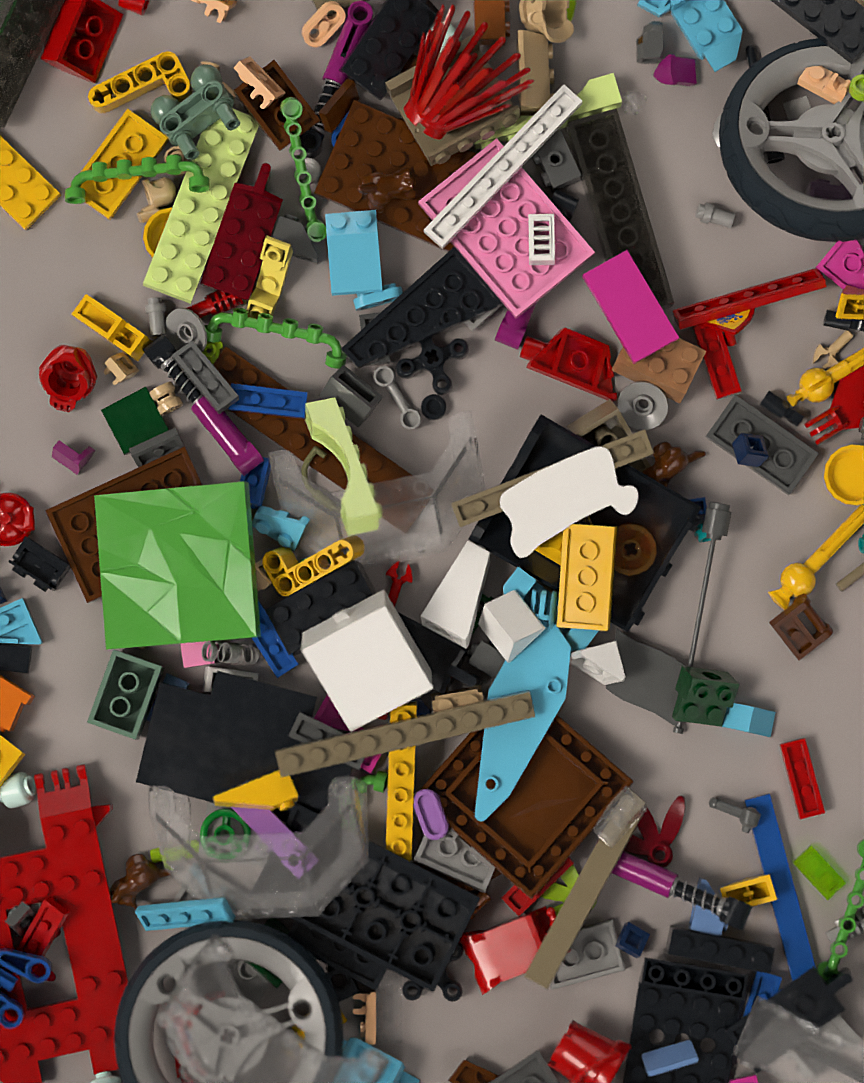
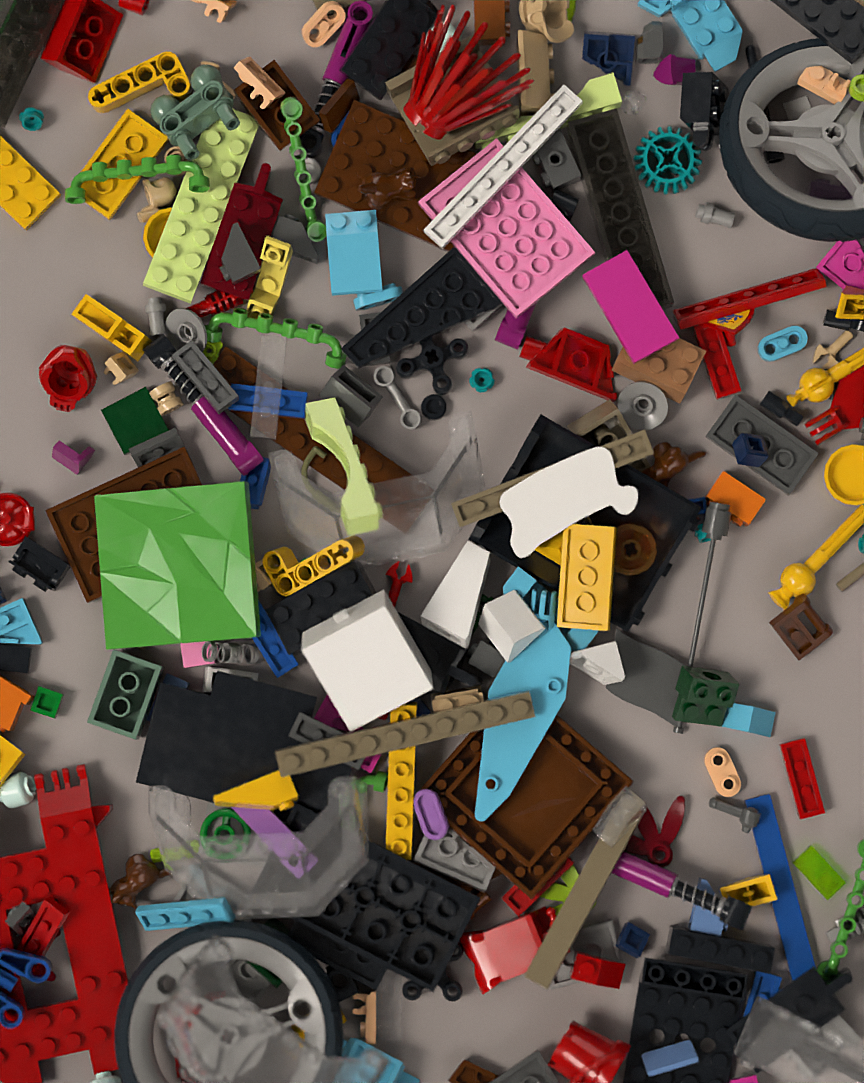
(29, 123): none -> teal plate
(47, 702): none -> green plate
(238, 258): none -> dark grey slope
(268, 386): none -> clear tile
(279, 526): medium azure wing -> none
(481, 386): none -> teal plate
(541, 259): white slope -> none
(596, 970): none -> red slope
(610, 53): none -> dark blue slope
(676, 167): none -> teal gear
(702, 106): none -> black hinge
(722, 772): none -> light nougat plate
(742, 500): none -> orange brick
(781, 343): none -> medium azure plate

